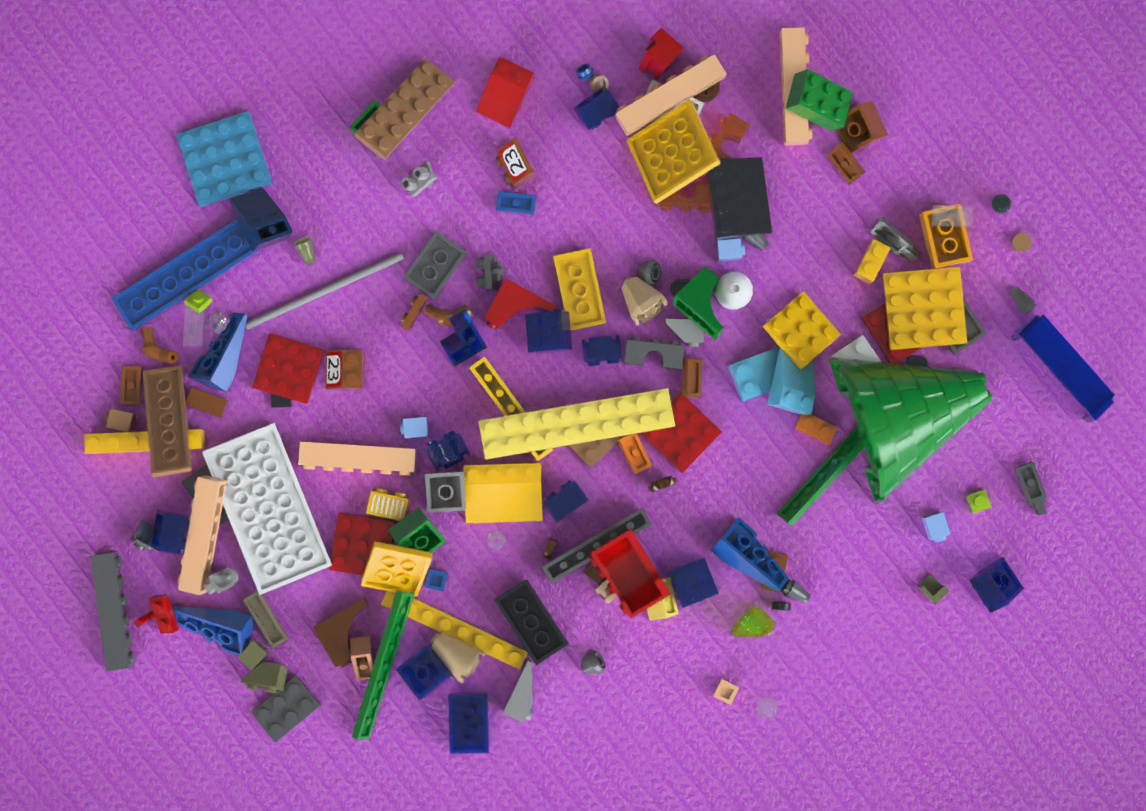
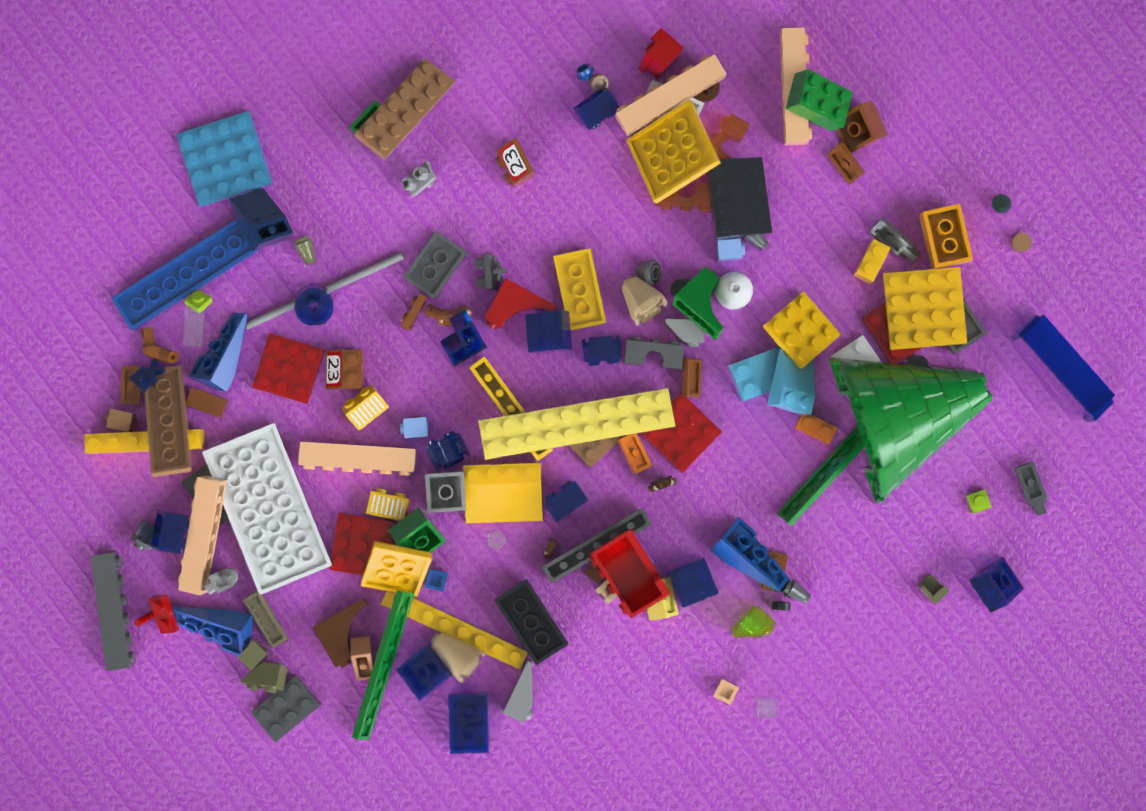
(145, 378): none -> clear blue plate
(217, 322): clear plate -> none
(280, 402): black tile -> none
(315, 315): none -> clear blue brick
(364, 407): none -> yellow brick
(505, 92): red slope -> none
(516, 203): blue plate -> none
(593, 663): dark grey cone -> none
(936, 526): light blue brick -> none
(952, 216): clear plate -> none
(1022, 300): dark grey cone -> none

